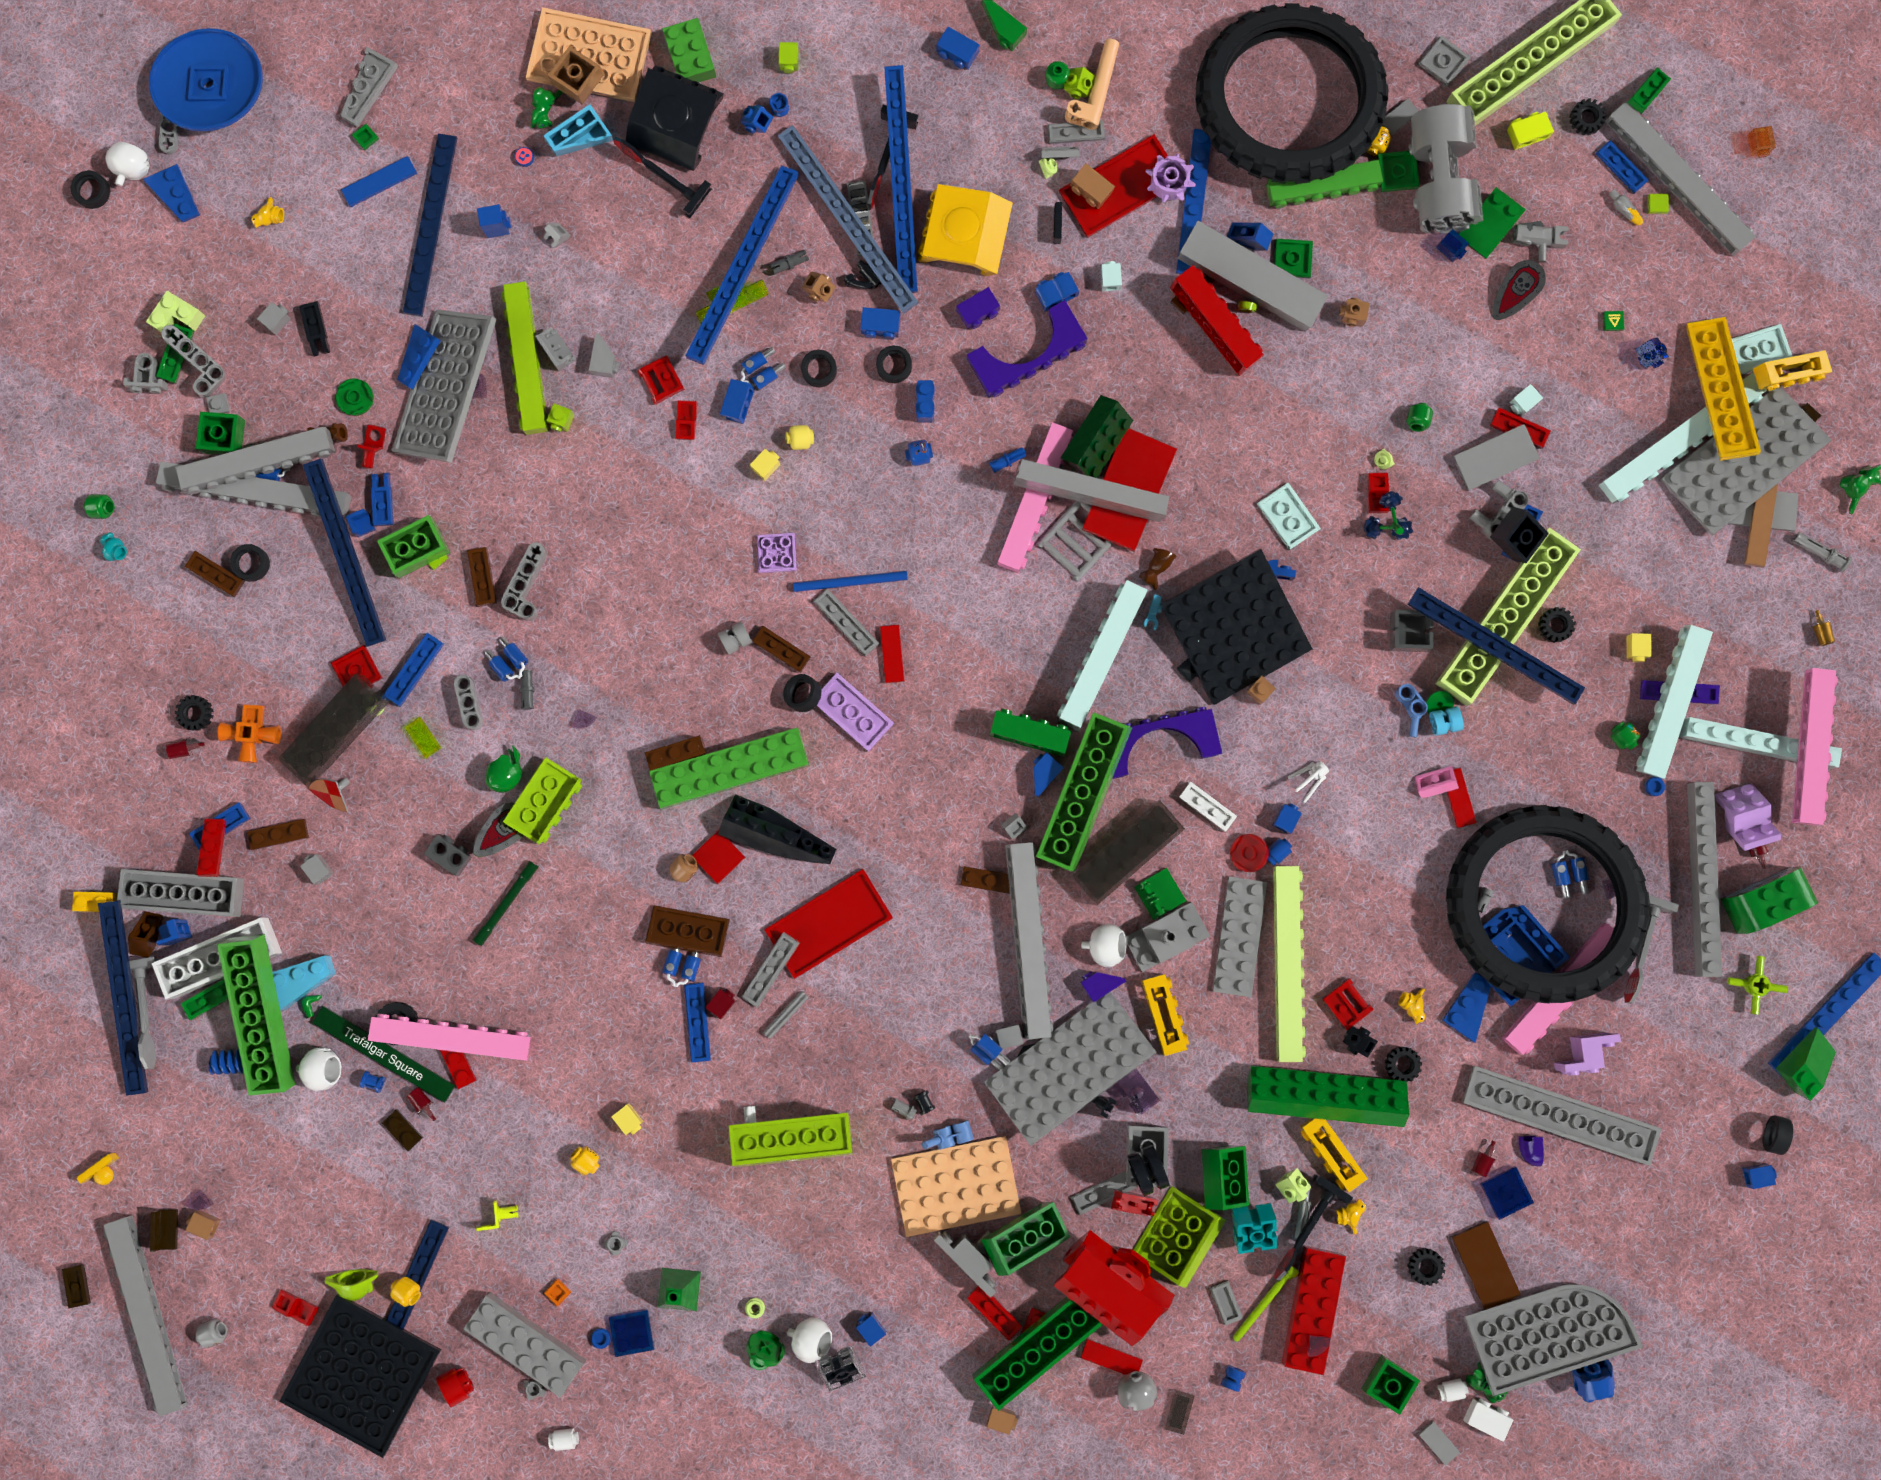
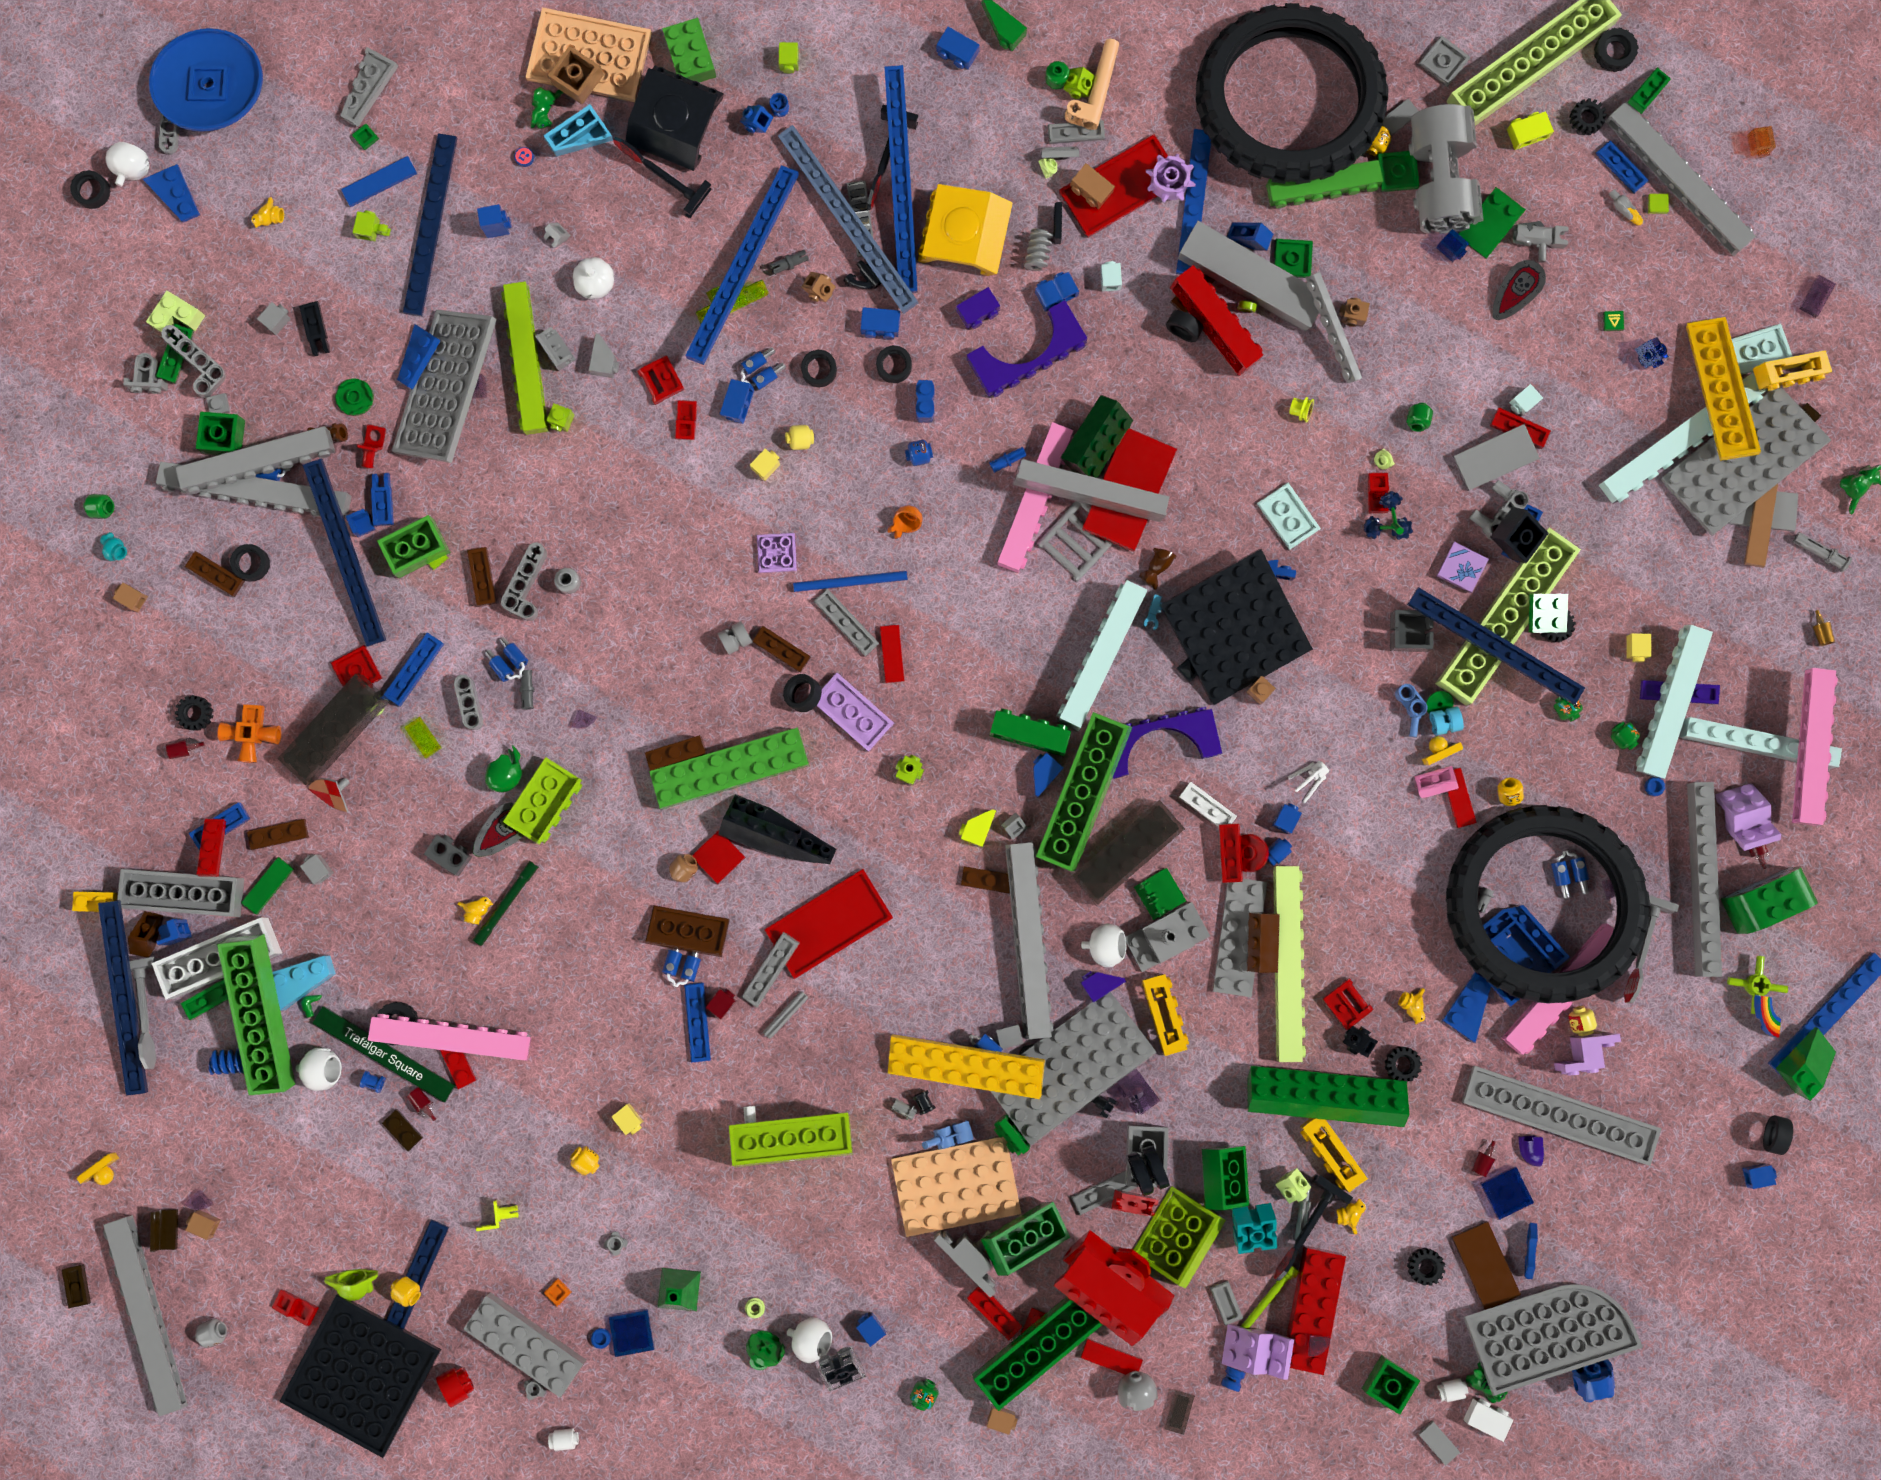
(129, 597): none -> medium nougat brick
(267, 885): none -> green tile
(368, 226): none -> lime brick
(475, 910): none -> yellow animal
(573, 578): none -> light grey head
(593, 278): none -> white piece
(904, 775): none -> lime brick
(906, 520): none -> orange piece
(924, 1394): none -> green head
(966, 1066): none -> yellow plate
(977, 828): none -> neon yellow slope
(1006, 1128): none -> green plate
(1037, 249): none -> light grey piece
(1184, 326): none -> black tyre
(1231, 853): none -> red plate
(1257, 1351): none -> lavender bracket
(1263, 942): none -> reddish brown brick
(1302, 408): none -> neon yellow piece
(1333, 327): none -> light grey plate
(1440, 750): none -> yellow tile
(1462, 567): none -> lavender tile
(1510, 791): none -> yellow head
(1532, 1238): none -> blue tile
(1548, 613): none -> plate
(1567, 710): none -> green head
(1582, 1021): none -> light yellow head
(1616, 35): none -> black tyre
(1767, 1016): none -> tile
(1817, 296): none -> clear purple plate

